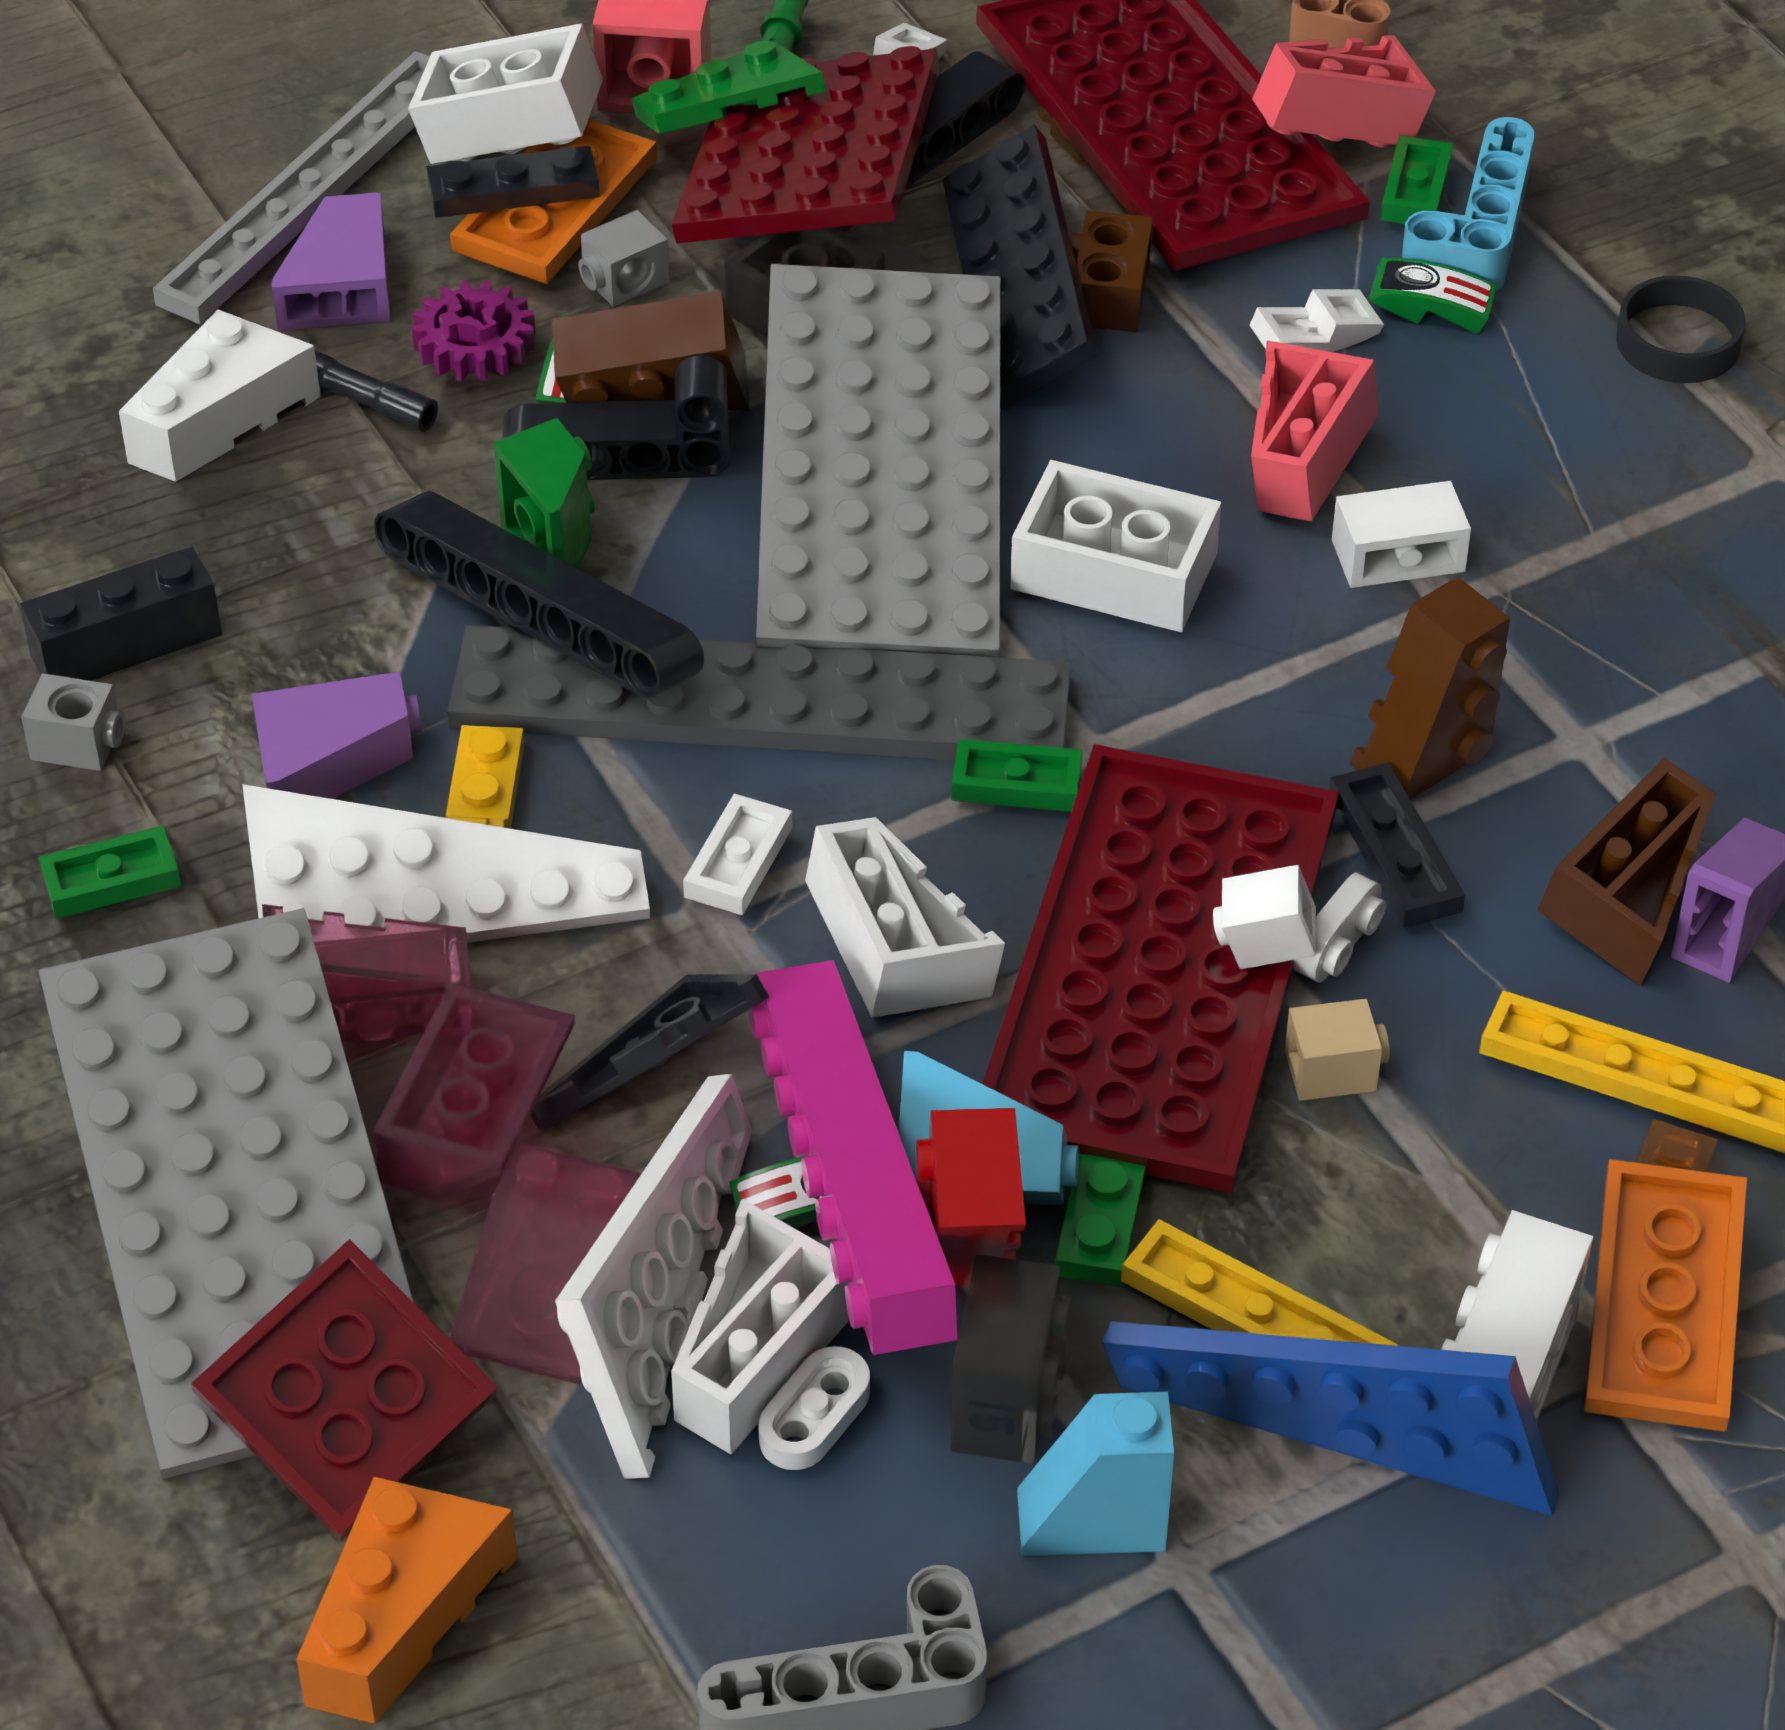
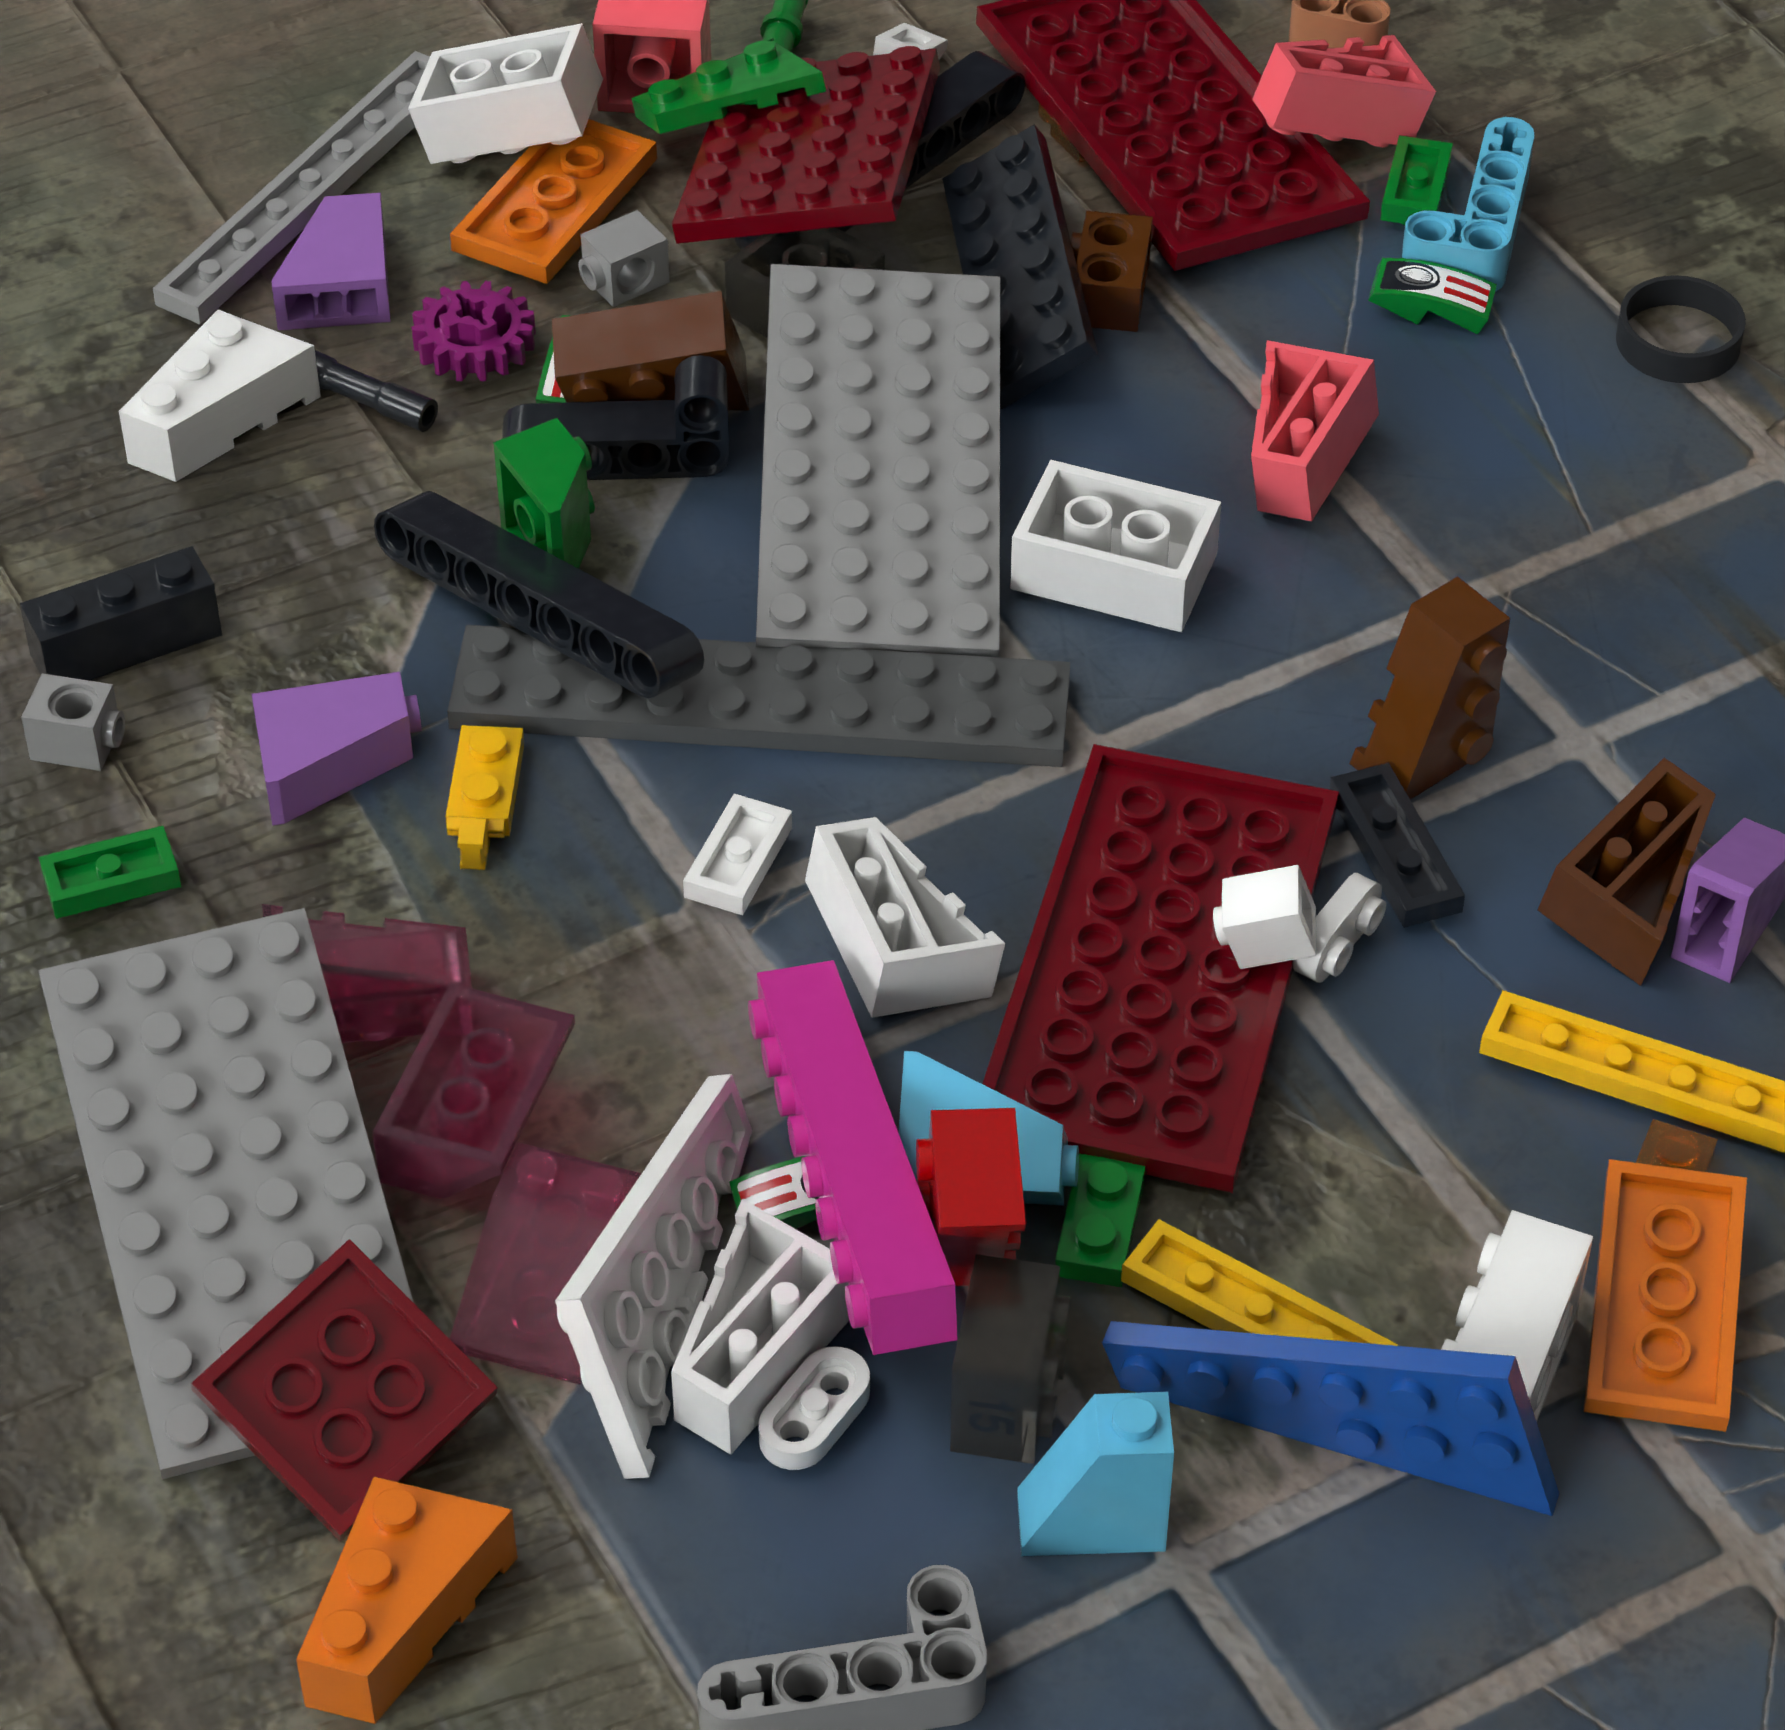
(433, 869): white wing -> none
(513, 181): black plate -> none
(650, 1039): black wing -> none
(1016, 775): green plate -> none
(1326, 323): white slope -> none
(1335, 1049): tan brick -> none
(1400, 534): white brick -> none

